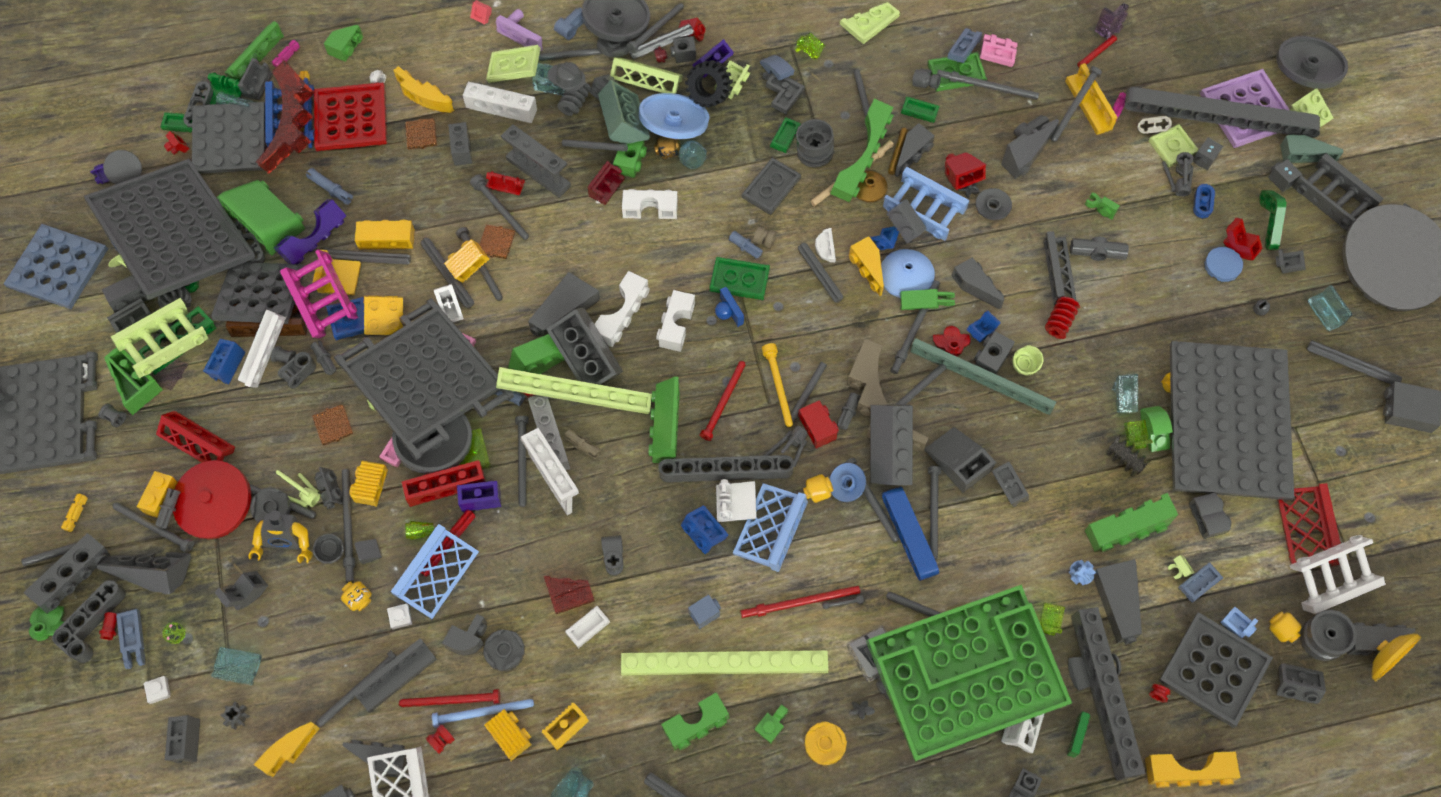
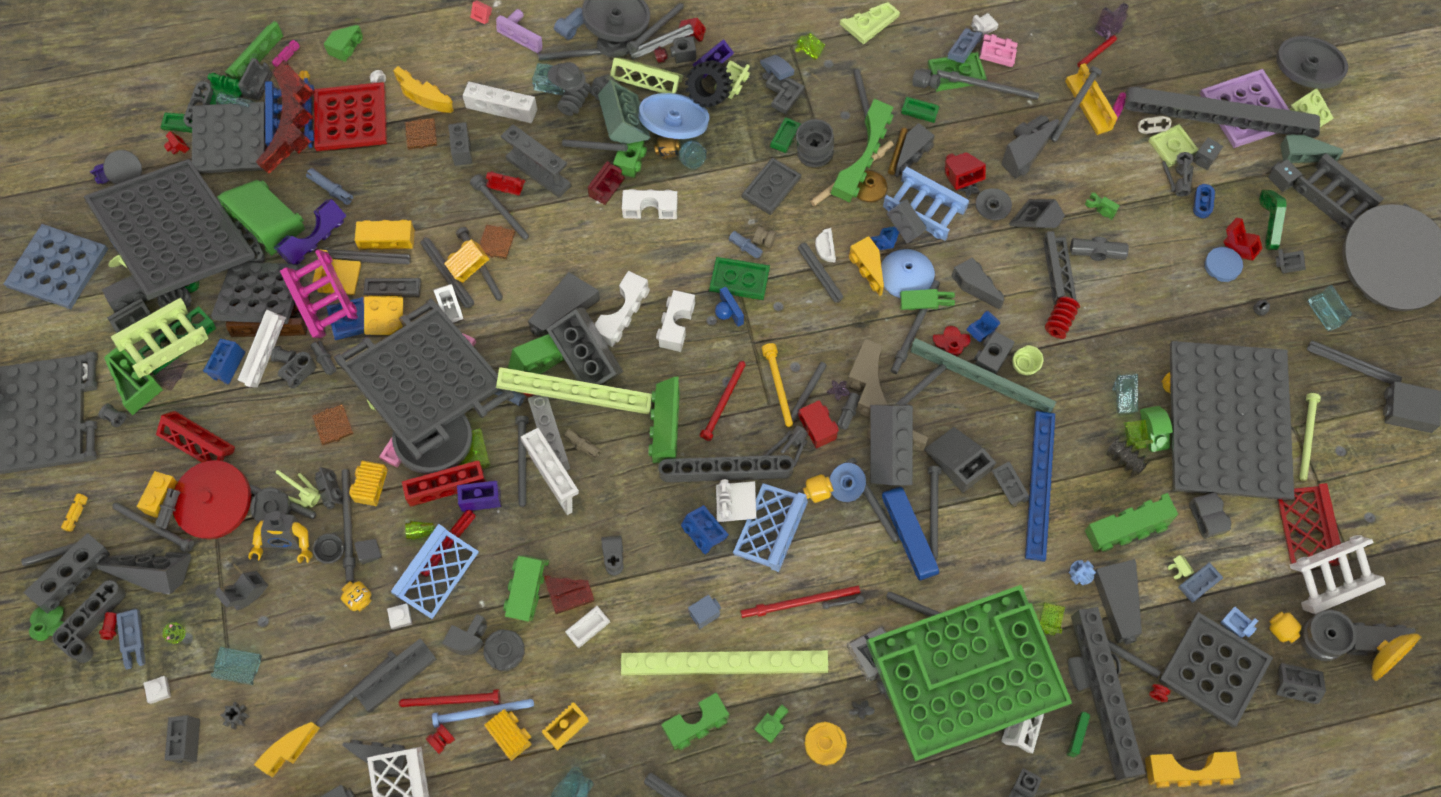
(392, 287): none -> dark grey tile
(513, 63): yellowish green tile -> none
(525, 587): none -> bright green wedge
(838, 389): none -> plant
(984, 24): none -> white bracket
(1039, 214): none -> dark grey slope
(1040, 486): none -> blue tile
(1133, 659): none -> dark grey bar
(1313, 399): none -> yellowish green bar

